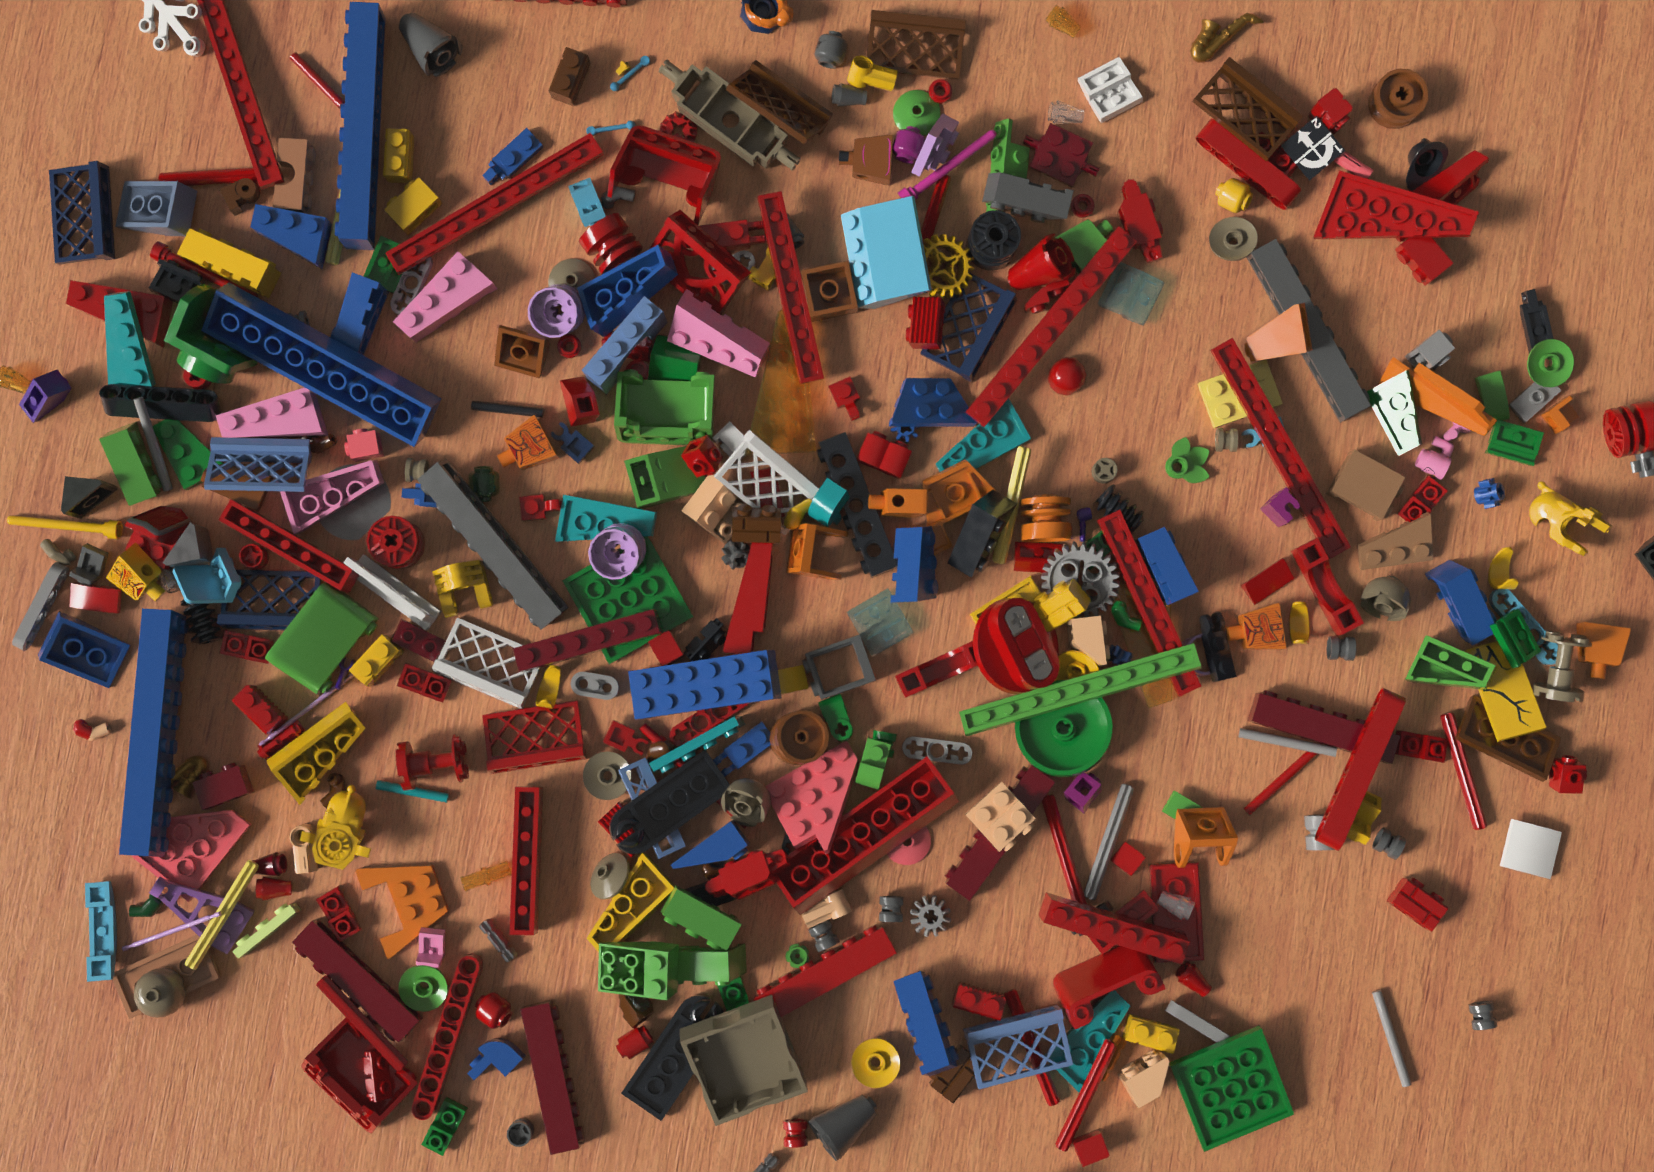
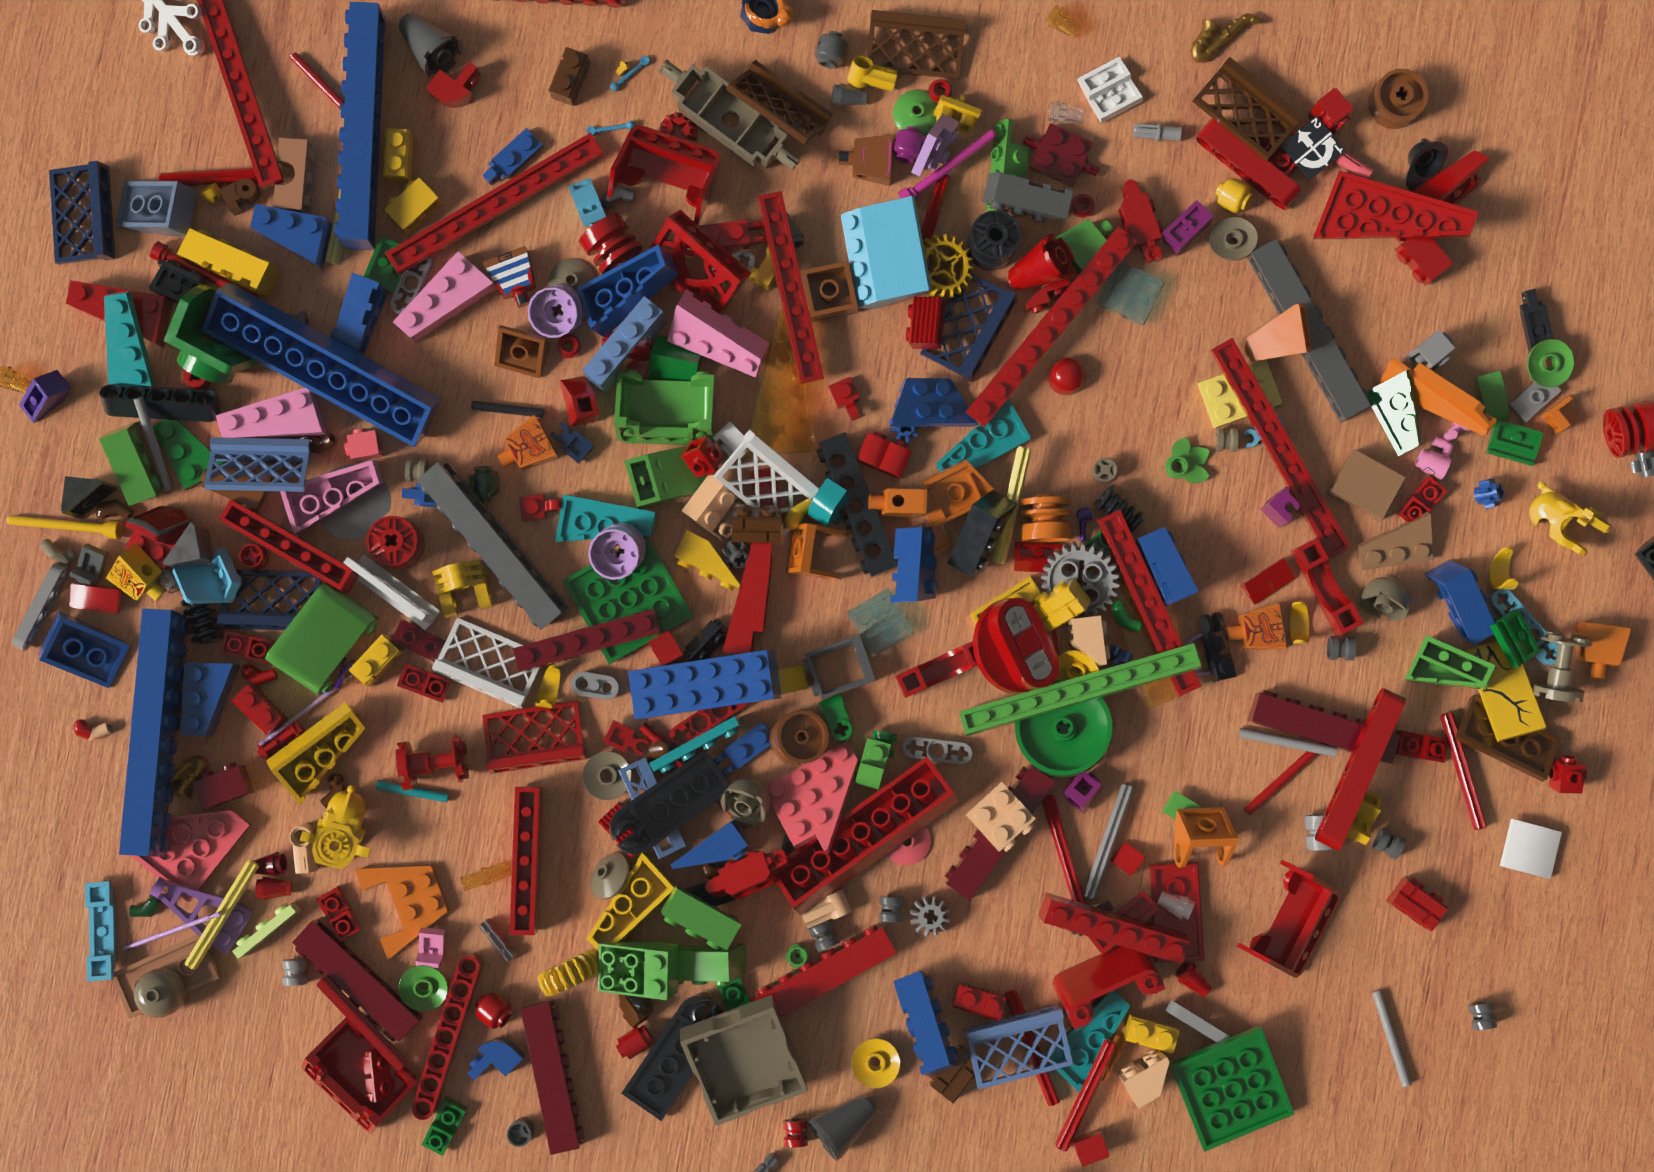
(108, 508): none -> reddish brown arm
(204, 696): none -> blue wedge
(210, 192): none -> yellow hinge
(256, 676): none -> red arm
(294, 966): none -> light grey wheel
(454, 92): none -> red brick
(513, 275): none -> torso
(569, 973): none -> yellow gear
(700, 554): none -> yellow slope
(958, 110): none -> yellow hips
(1157, 132): none -> light grey axle
(1187, 227): none -> magenta hinge
(1298, 922): none -> red windscreen

